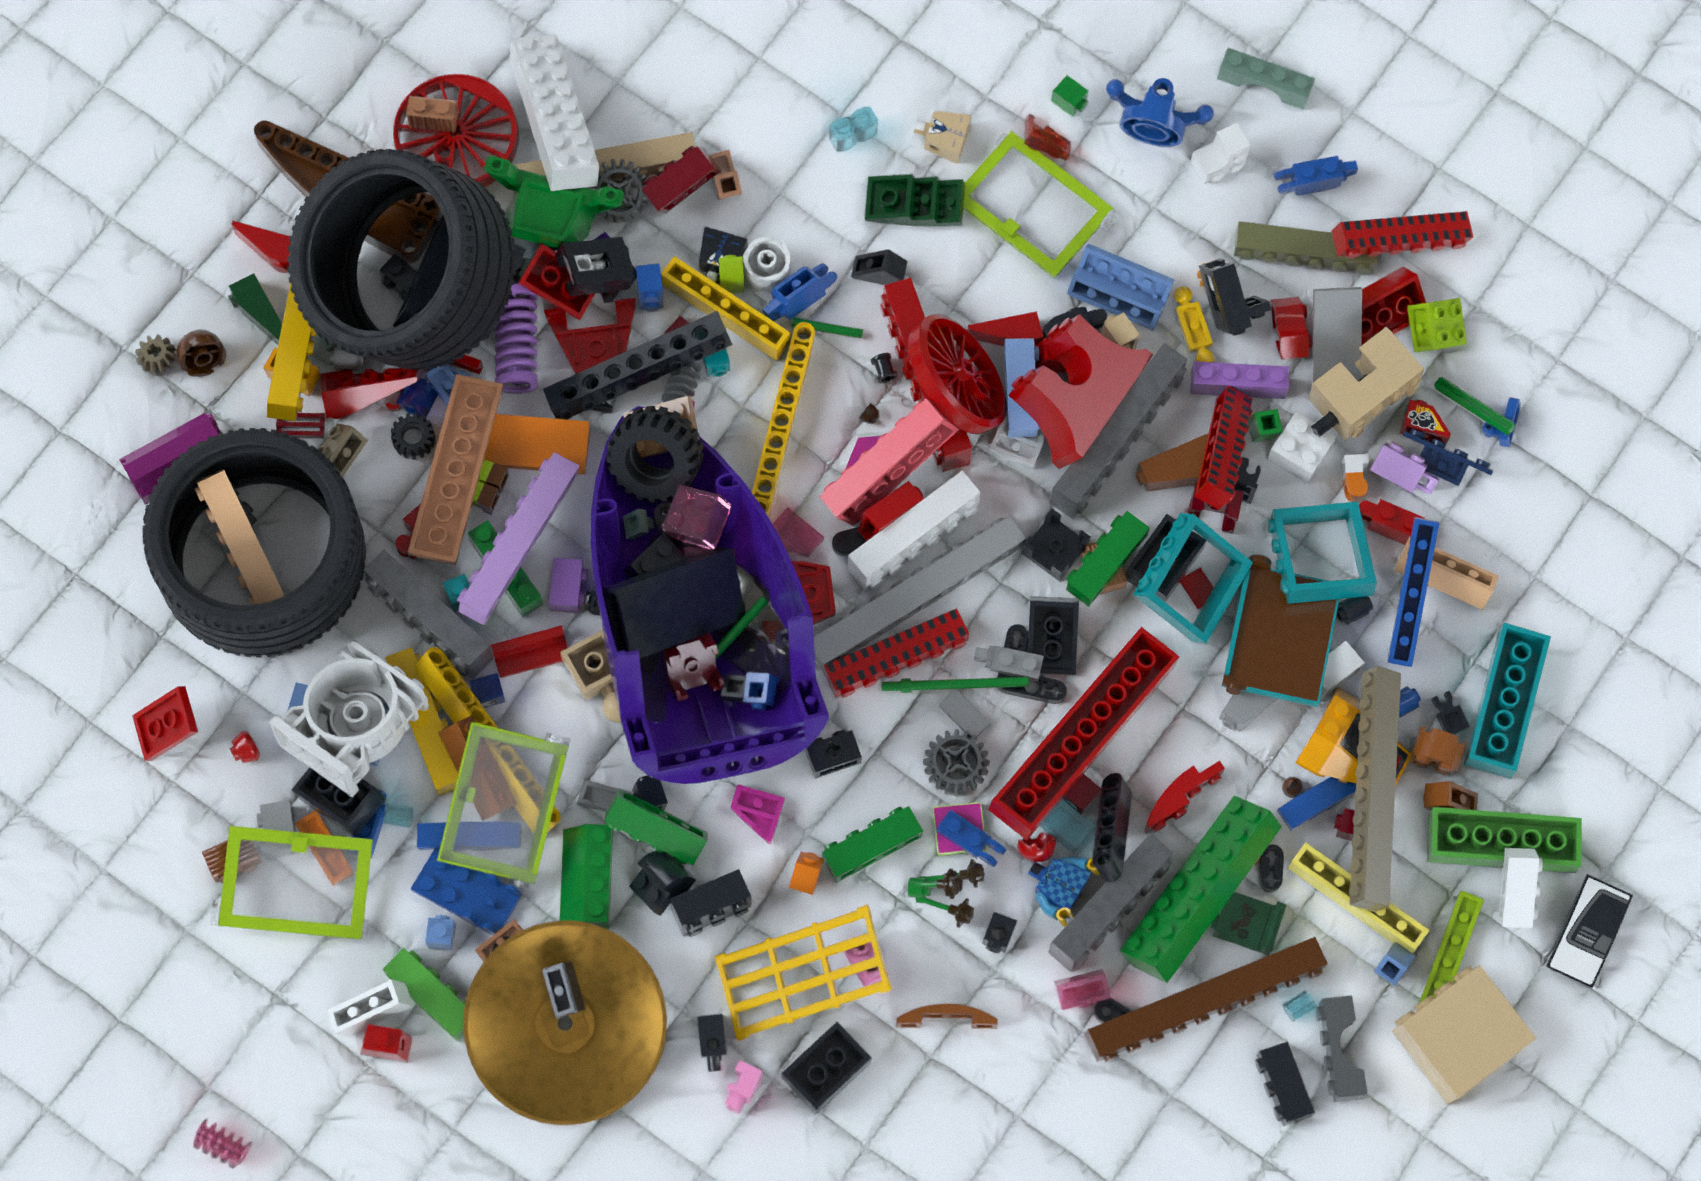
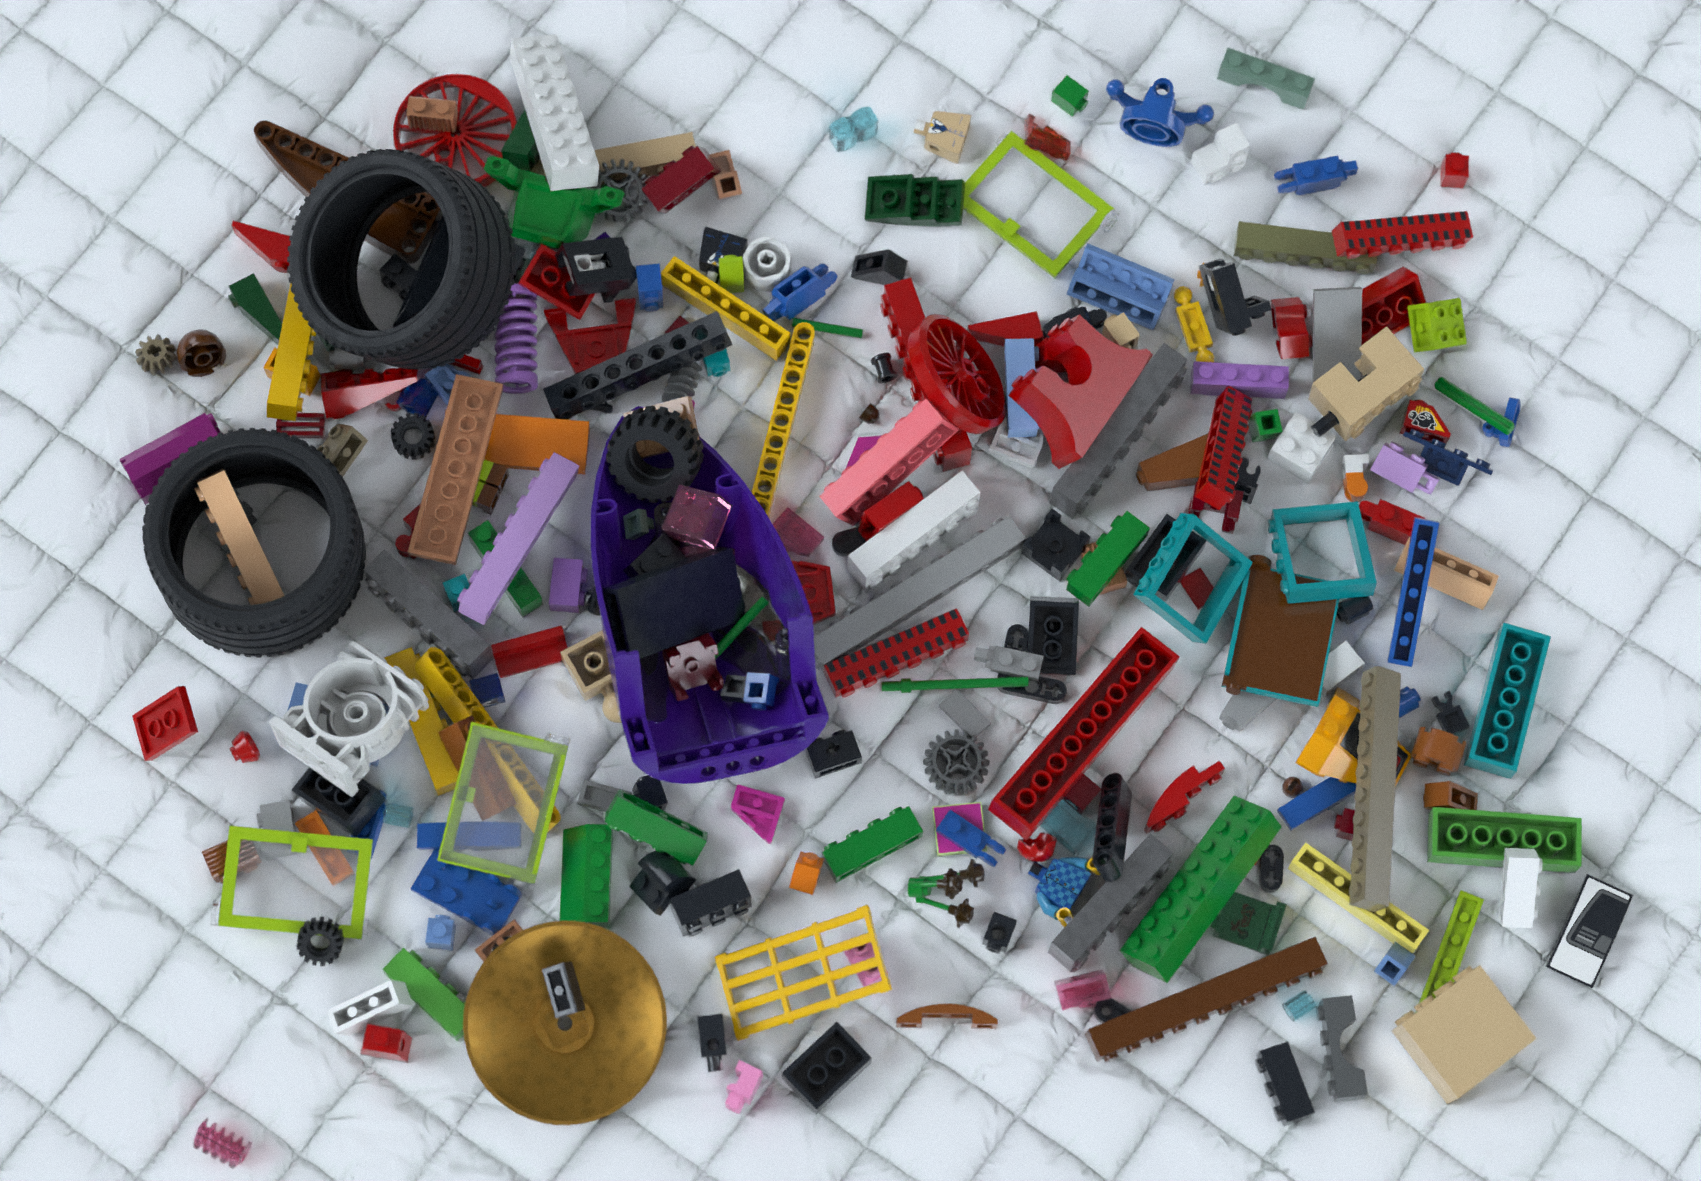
(320, 954): none -> black tyre
(521, 145): none -> dark green brick
(1454, 170): none -> red brick

